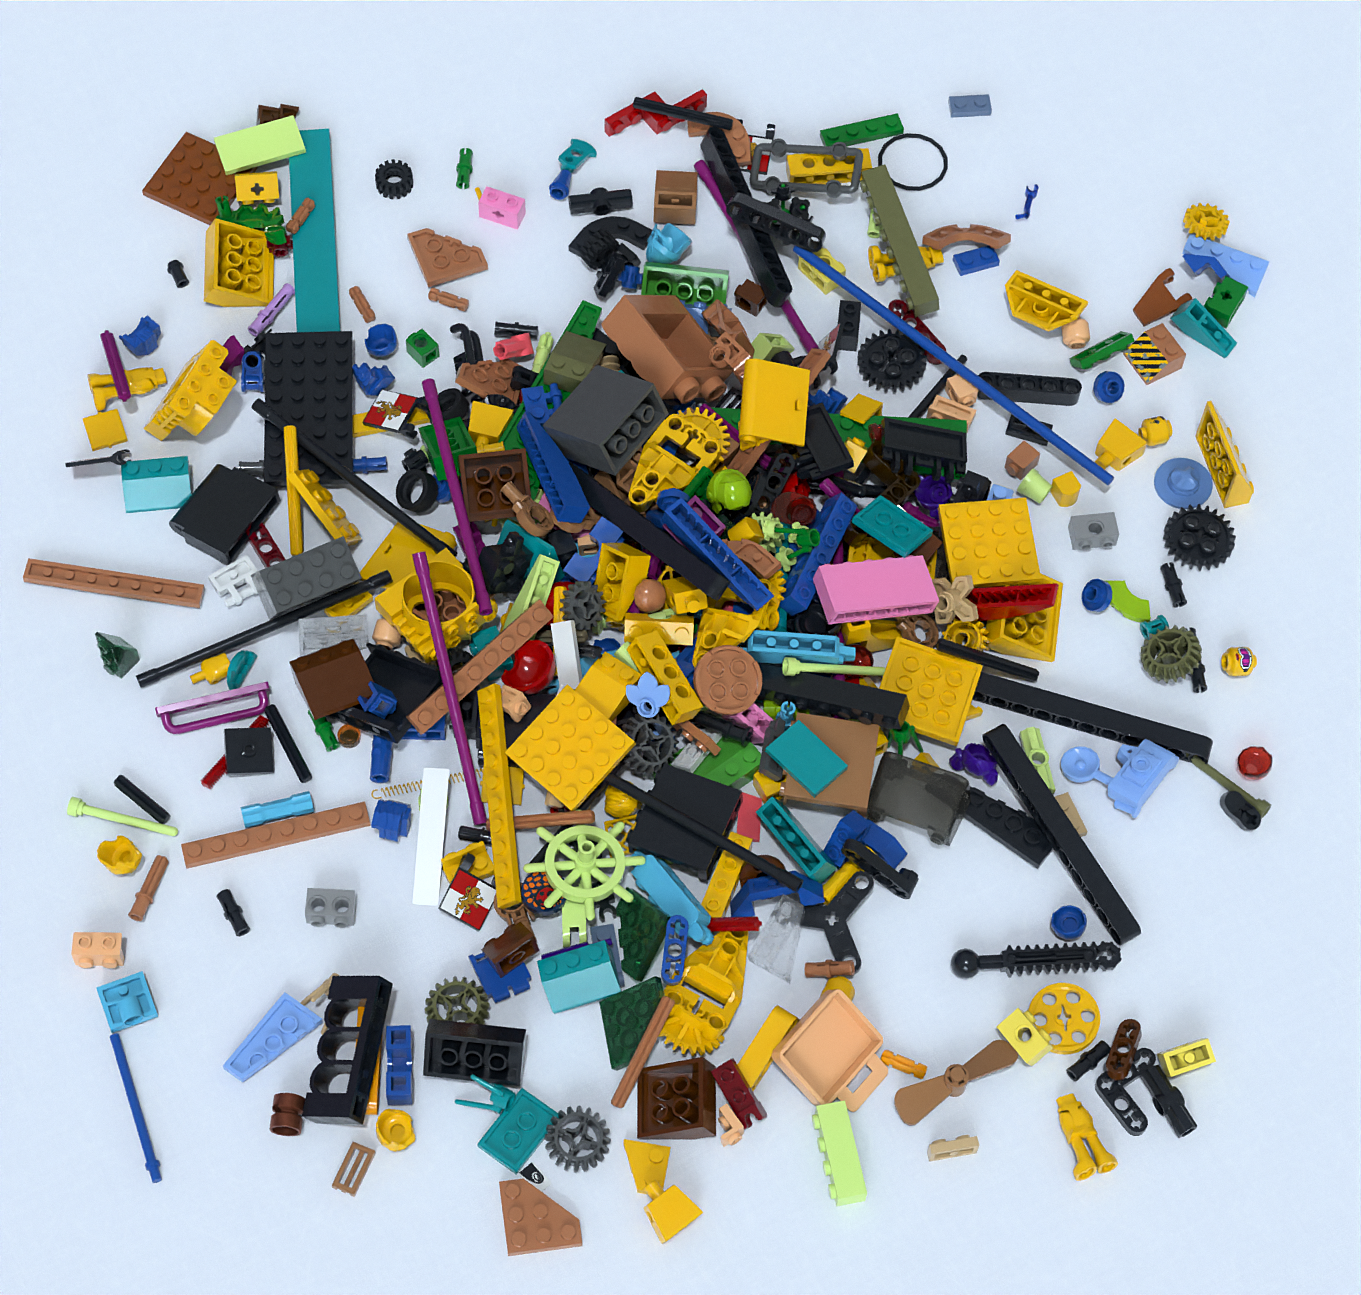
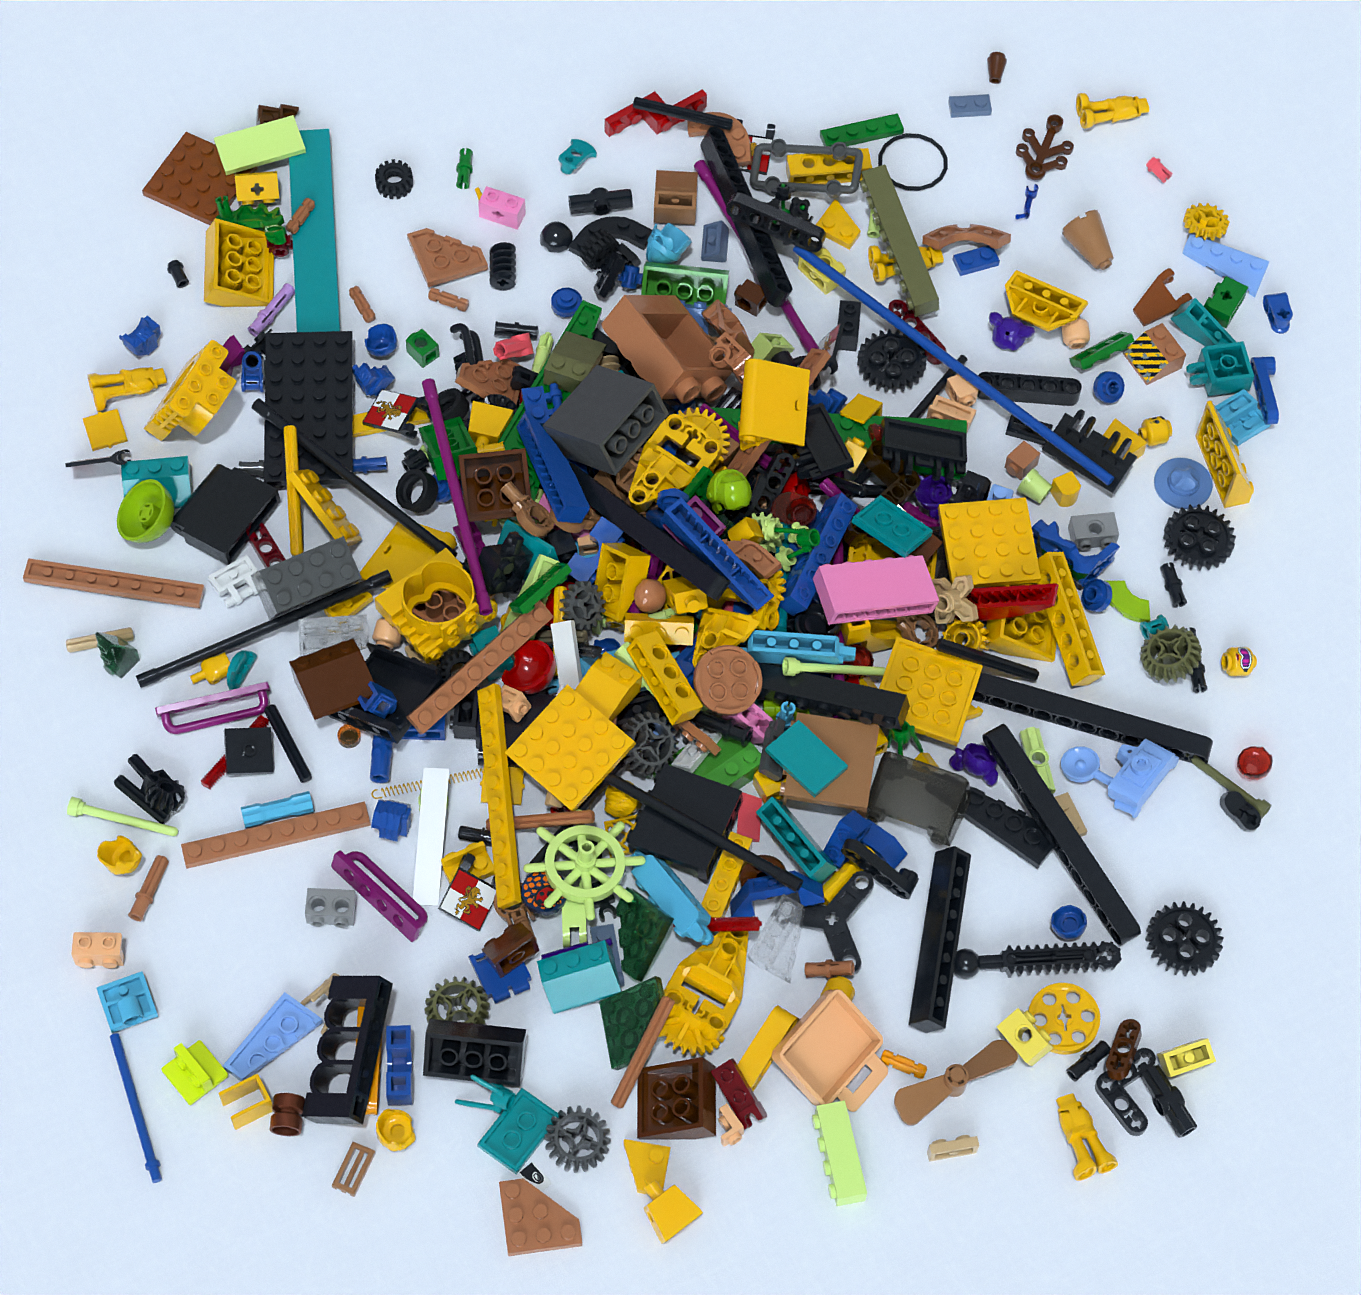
(90, 641): none -> tan axle
(115, 366): magenta axle -> none
(145, 512): none -> lime piece
(158, 787): none -> black gear
(194, 1071): none -> neon yellow bracket
(233, 912): black pin -> none
(242, 1089): none -> yellow piece
(324, 730): green pin -> none
(409, 927): none -> magenta piece
(423, 573): magenta piece -> none
(502, 266): none -> black piece
(541, 588): none -> green plate
(556, 237): none -> black hair
(561, 184): blue cone -> none
(565, 302): none -> blue plate
(650, 692): light blue plate -> none
(666, 956): blue beam -> none
(715, 242): none -> sand blue slope
(839, 225): none -> yellow wing
(940, 940): none -> black brick
(996, 66): none -> reddish brown cone
(1015, 327): none -> dark purple hair
(1044, 151): none -> reddish brown plant
(1070, 622): none -> yellow brick
(1081, 567): none -> blue hips
(1090, 239): none -> medium nougat cone
(1095, 447): none -> black hinge
(1116, 109): none -> yellow piece
(1158, 169): none -> coral pin
(1170, 951): none -> black gear
(1199, 263): blue slope -> none
(1222, 369): none -> teal hinge
(1242, 416): none -> medium azure slope
(1262, 368): none -> blue beam
(1278, 311): none -> blue piece

